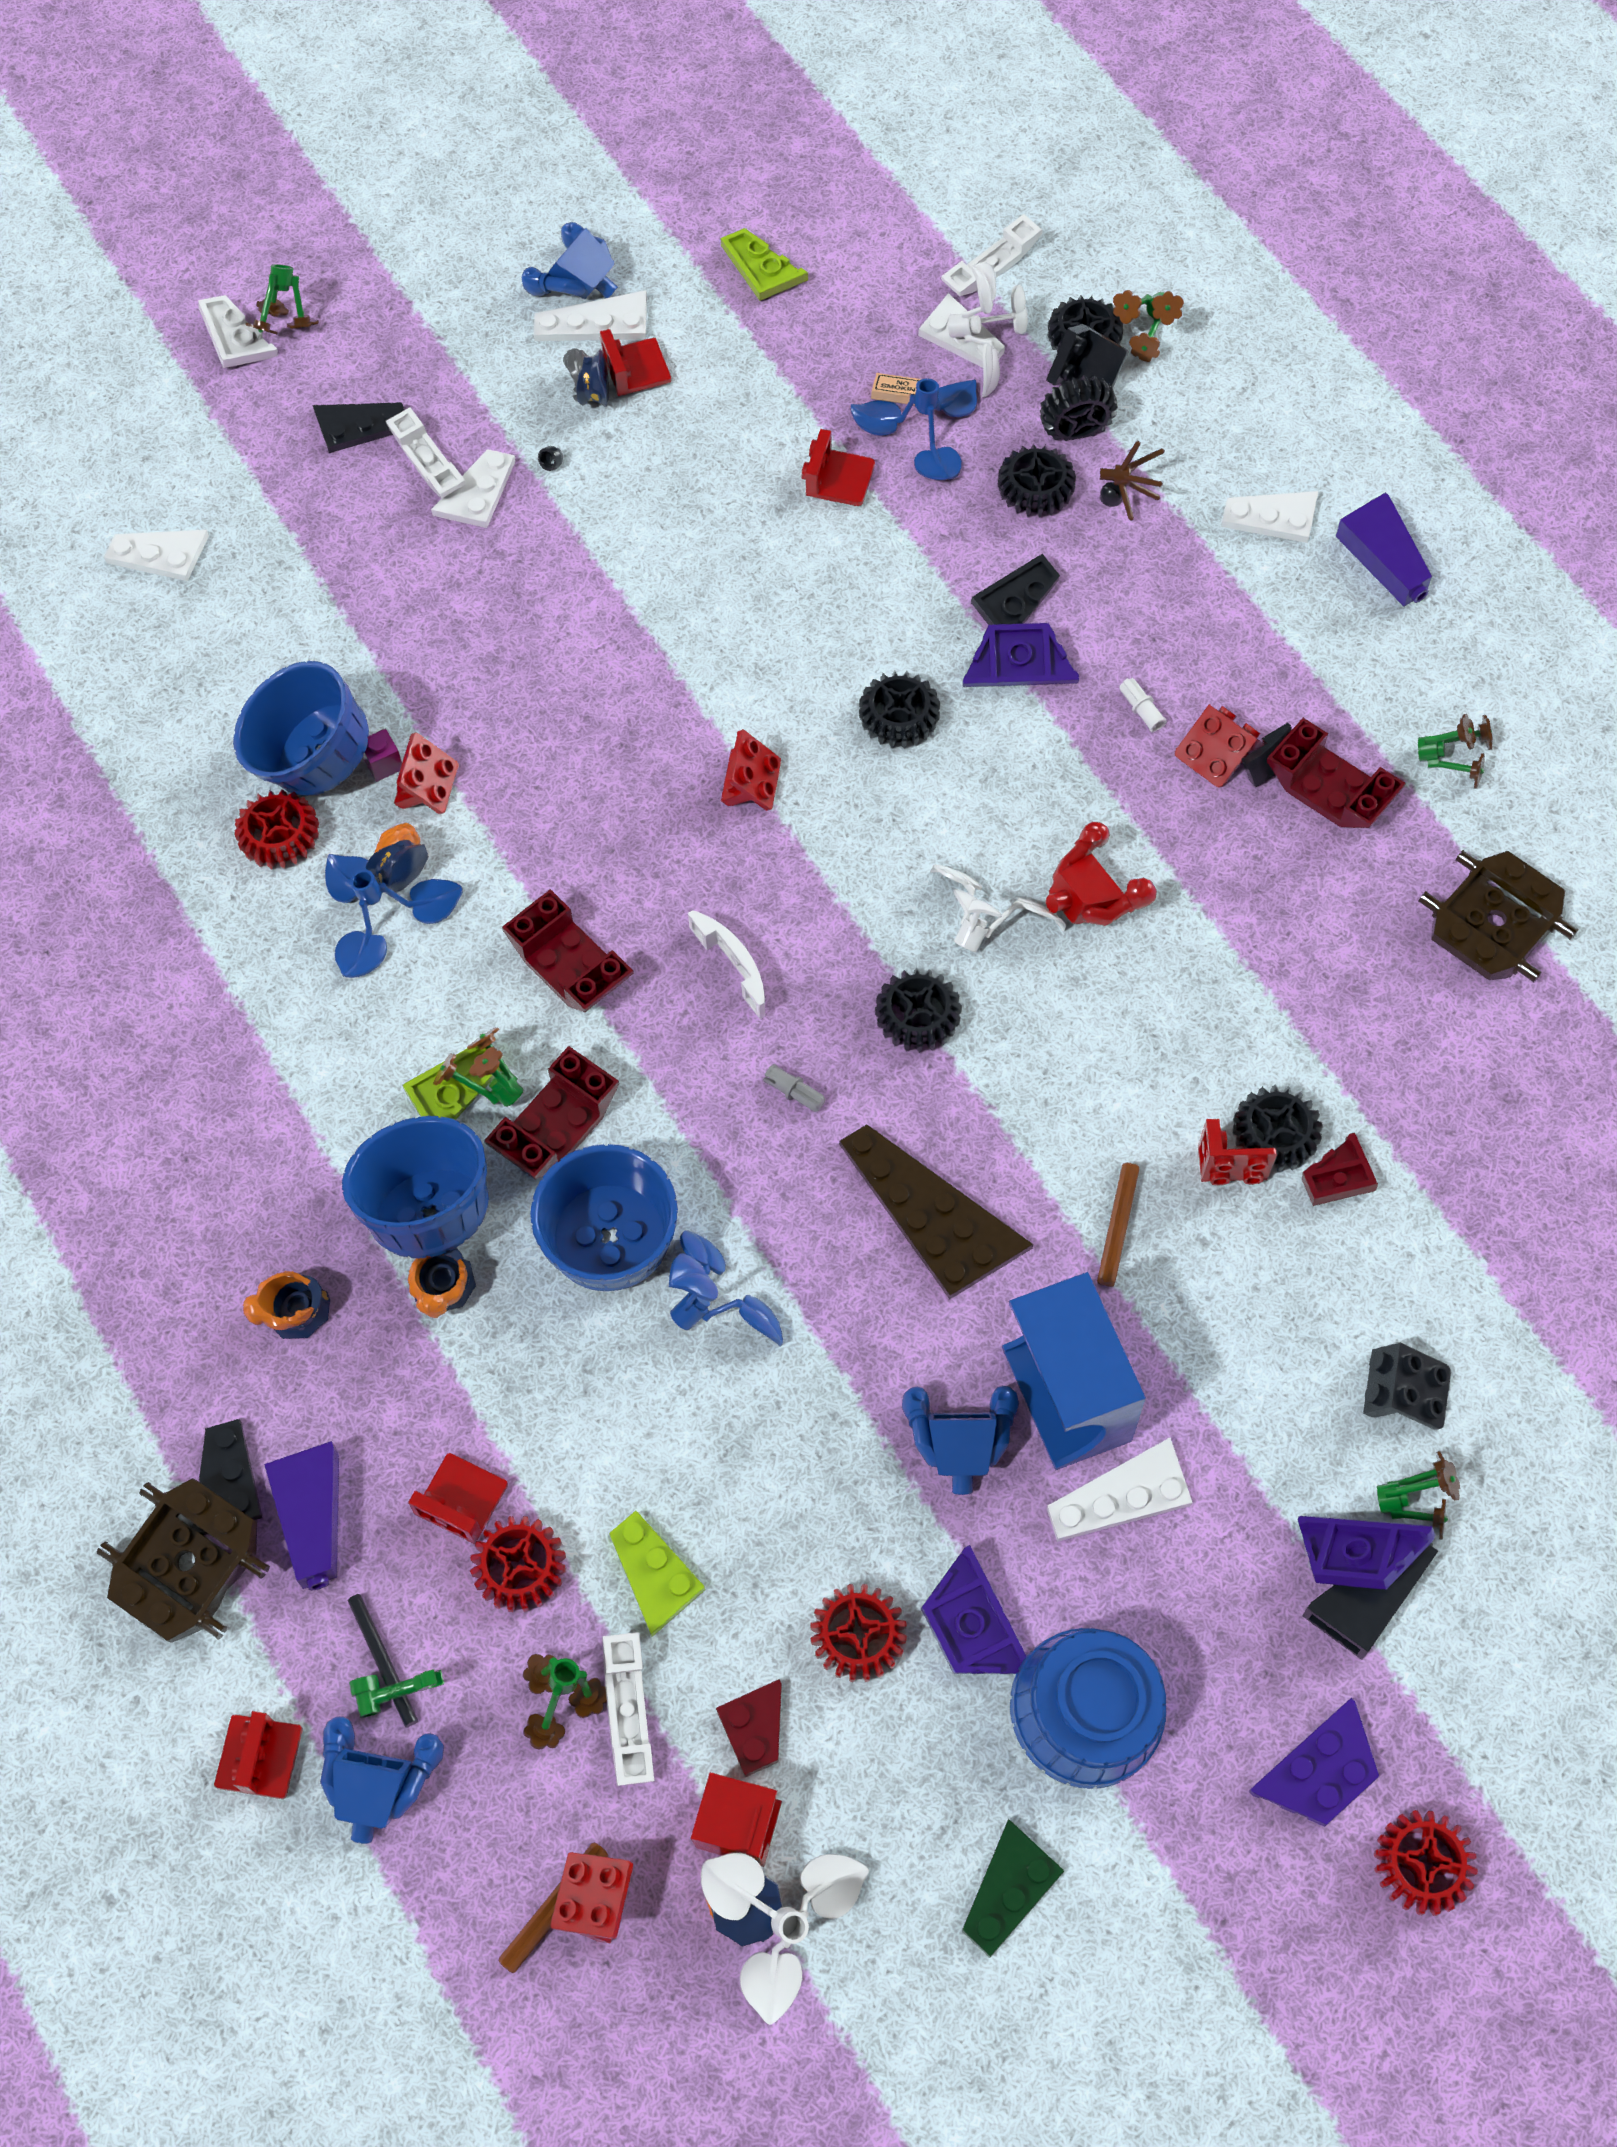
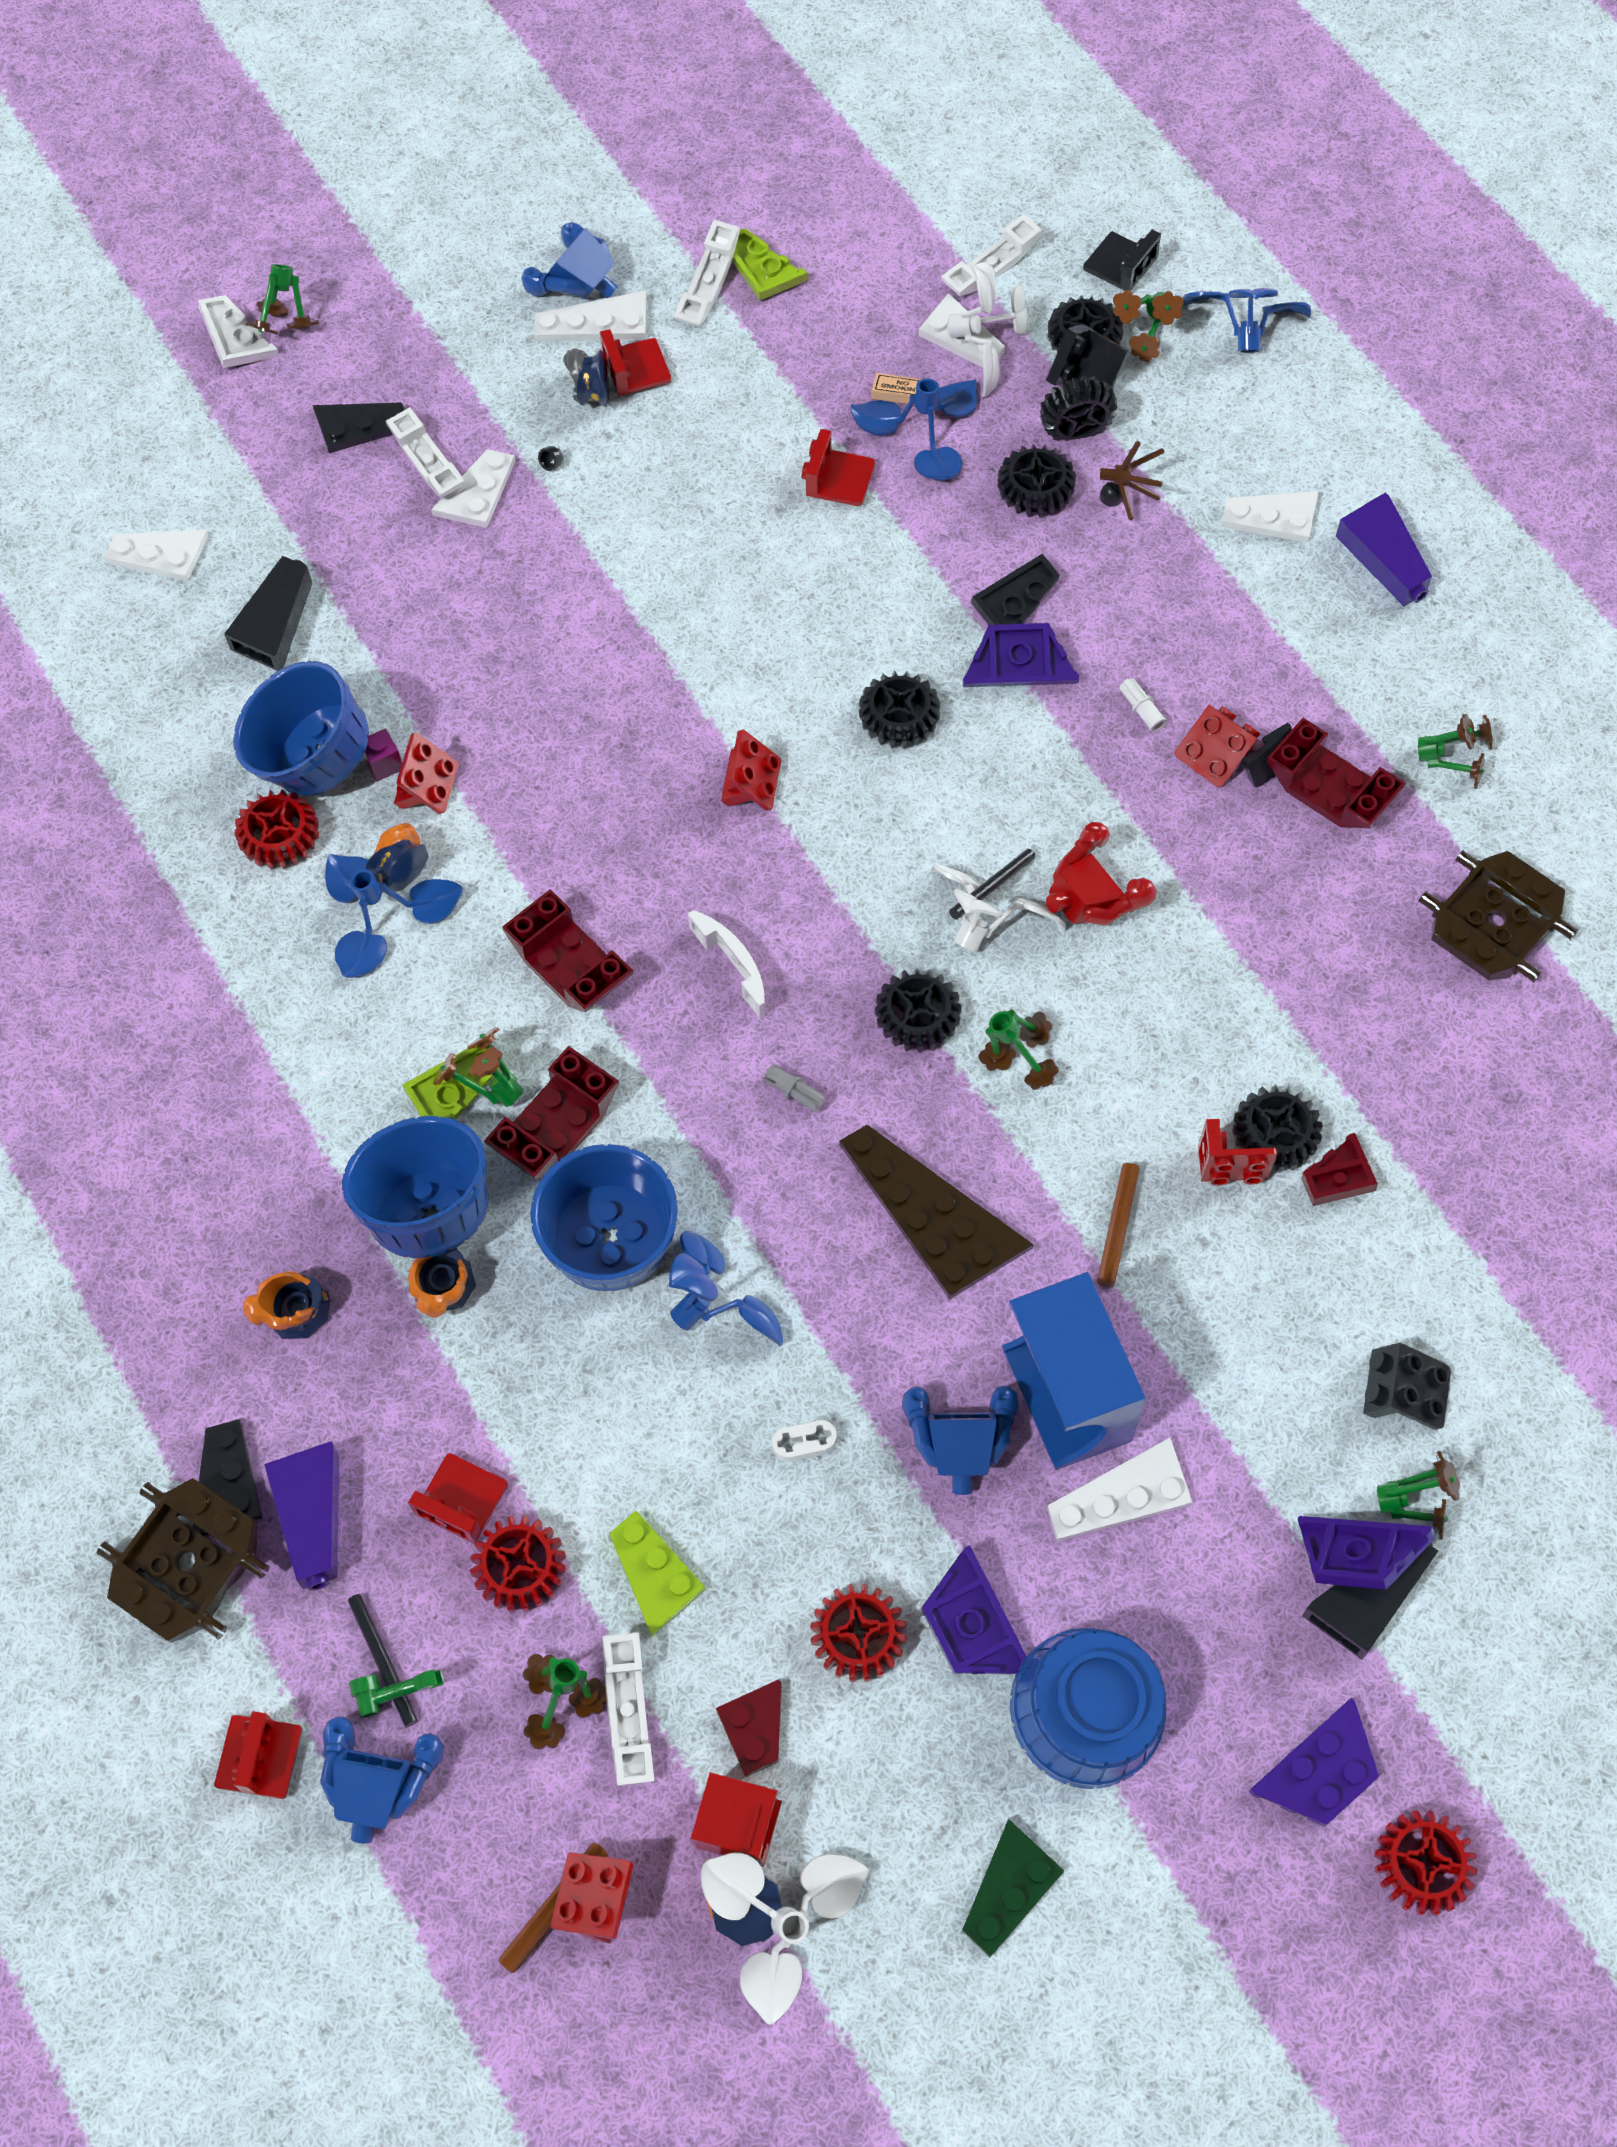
(272, 615): none -> black slope
(710, 274): none -> white slope
(801, 1433): none -> white beam
(996, 880): none -> black bar
(1005, 1030): none -> reddish brown plant
(1123, 260): none -> black bracket
(1250, 333): none -> blue plant

